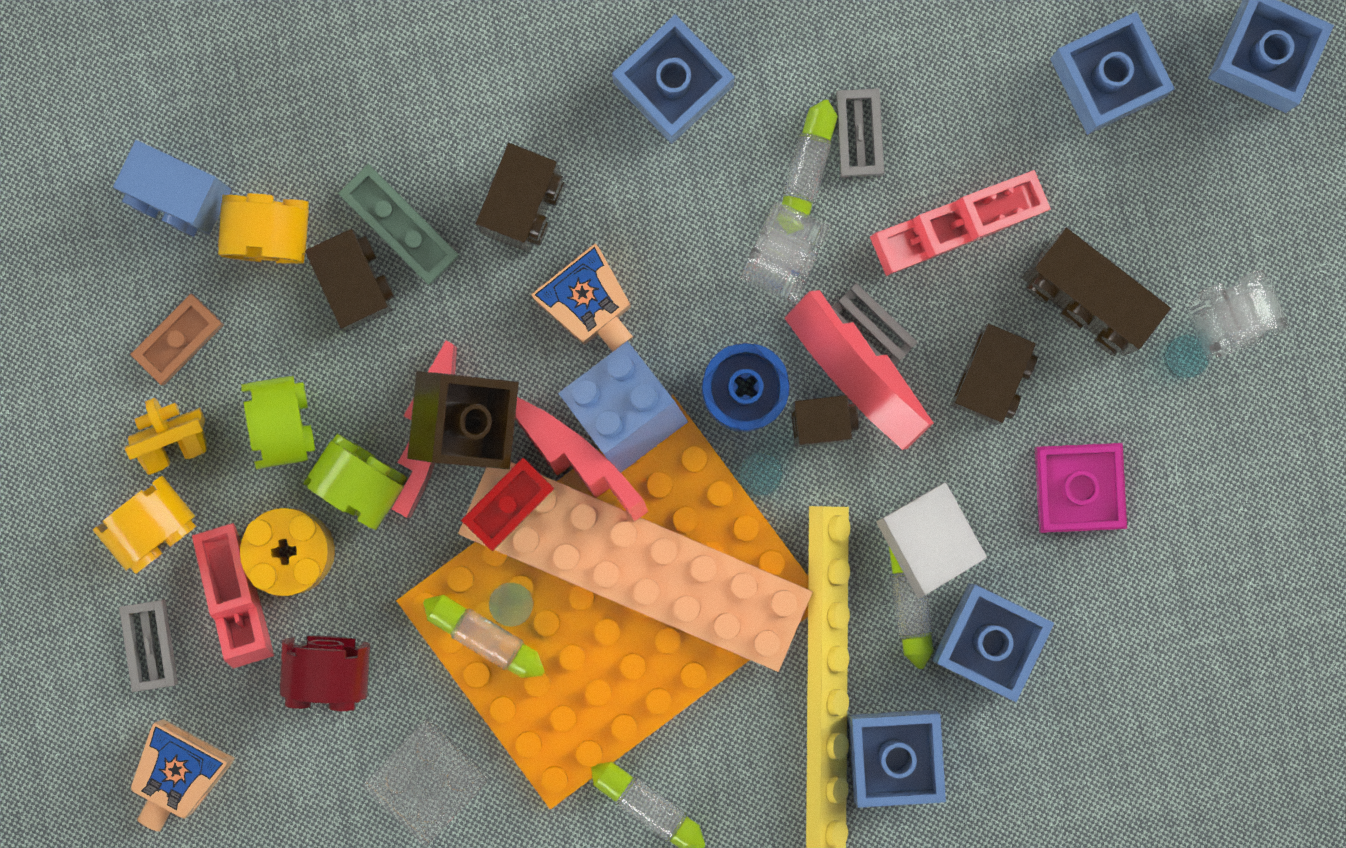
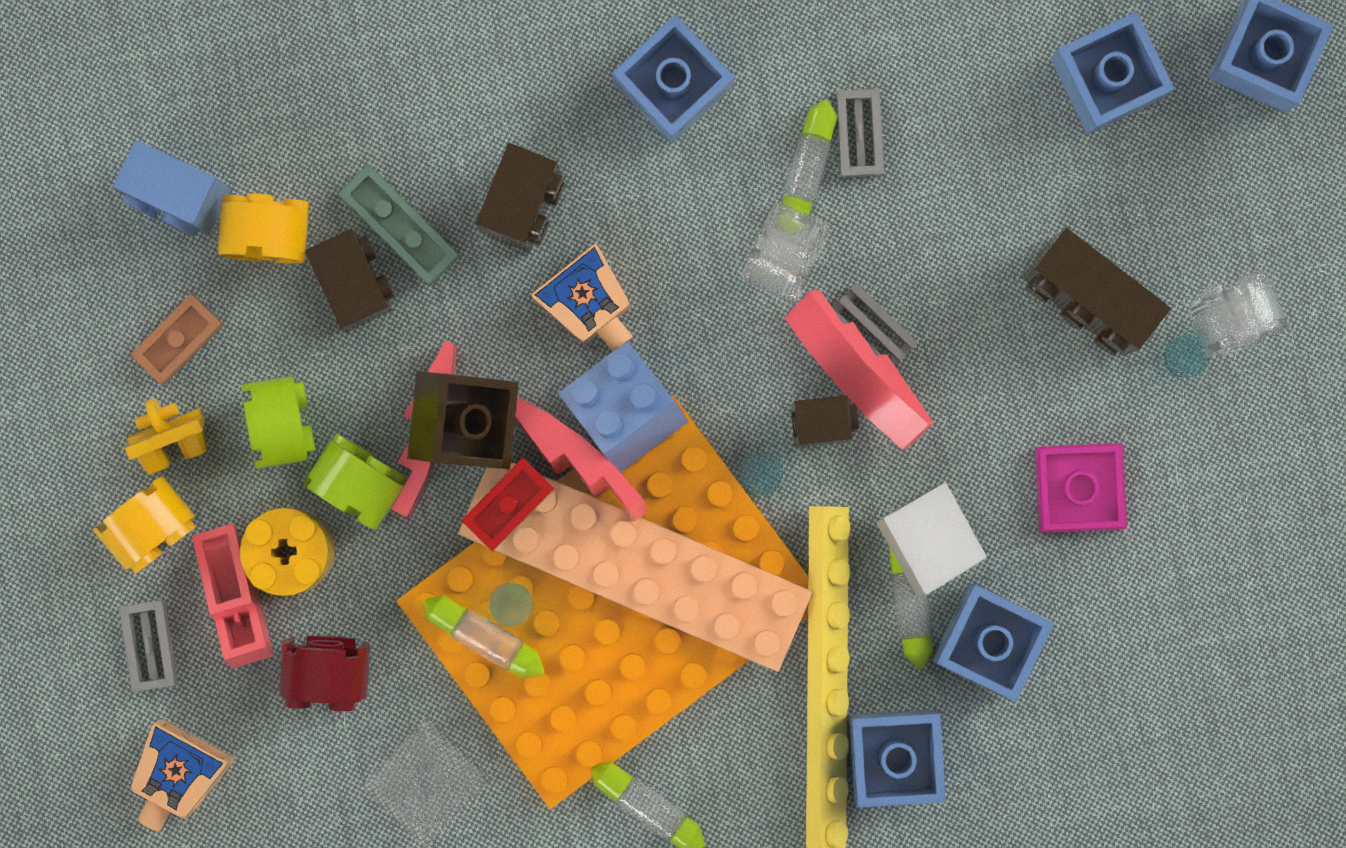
(745, 362): blue brick -> none
(960, 222): coral slope -> none
(994, 375): dark brown brick -> none

